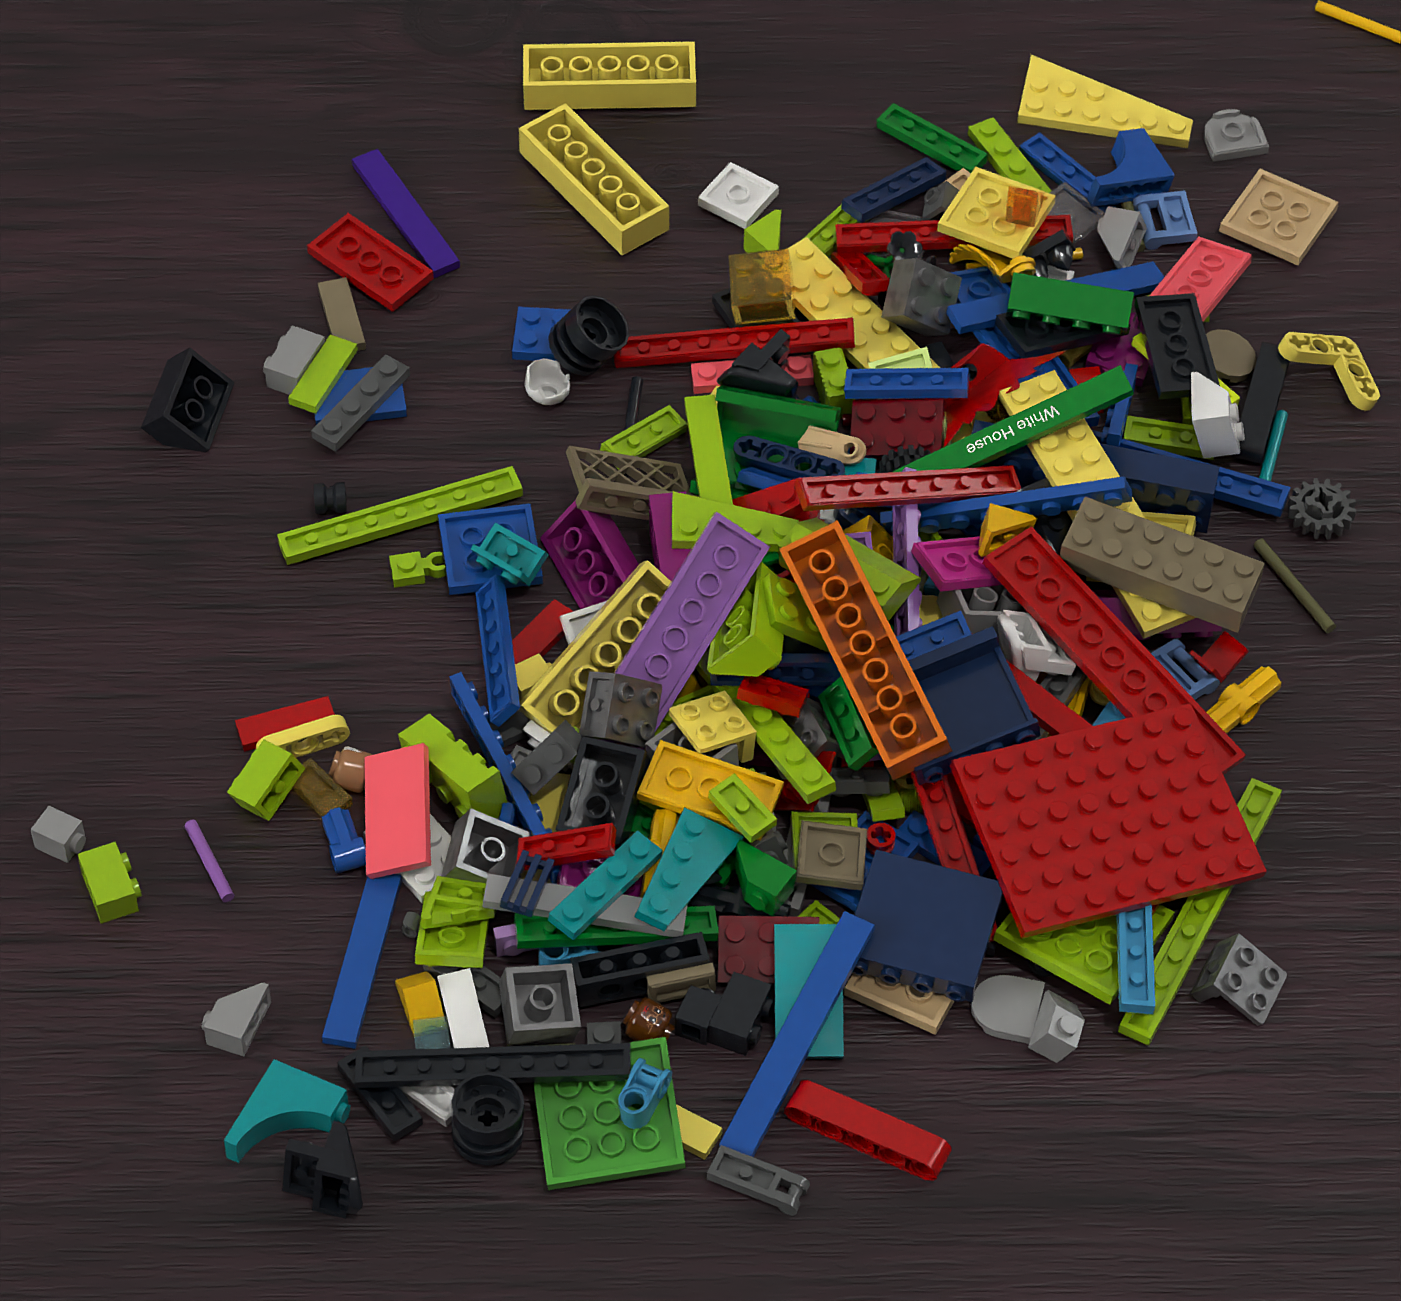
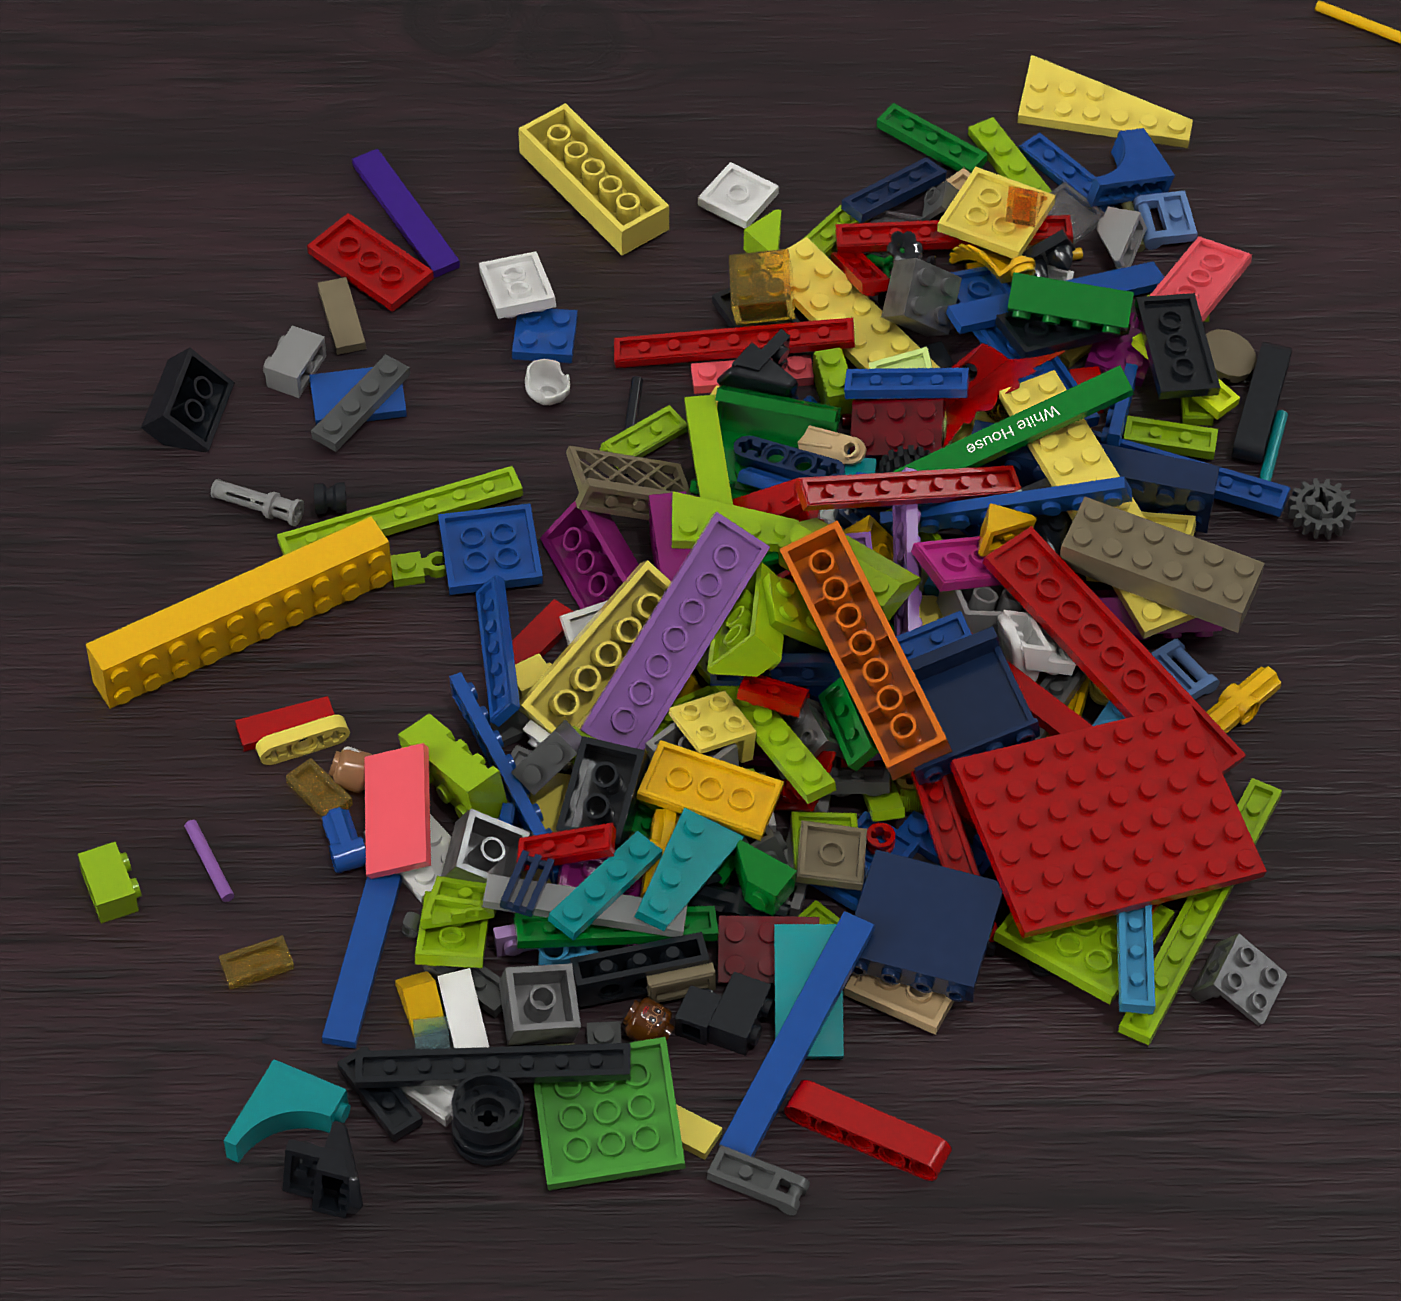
(58, 834): light grey brick -> none
(236, 1019): light grey slope -> none
(239, 612): none -> yellow brick
(256, 962): none -> clear yellow plate
(266, 780): lime brick -> none
(269, 504): none -> light grey pin
(323, 374): lime tile -> none
(510, 554): teal bracket -> none
(517, 285): none -> white plate
(588, 335): black wheel -> none
(609, 75): light yellow brick -> none
(620, 708): flat silver bracket -> none
(644, 1087): dark azure piece -> none
(742, 808): lime plate -> none
(1008, 1006): light grey tile -> none
(1056, 1027): light grey slope -> none
(1214, 418): white slope -> none
(1221, 656): red bracket -> none
(1234, 136): light grey tile -> none
(1278, 216): tan plate -> none
(1294, 585): olive bar -> none
(1340, 353): light yellow beam -> none

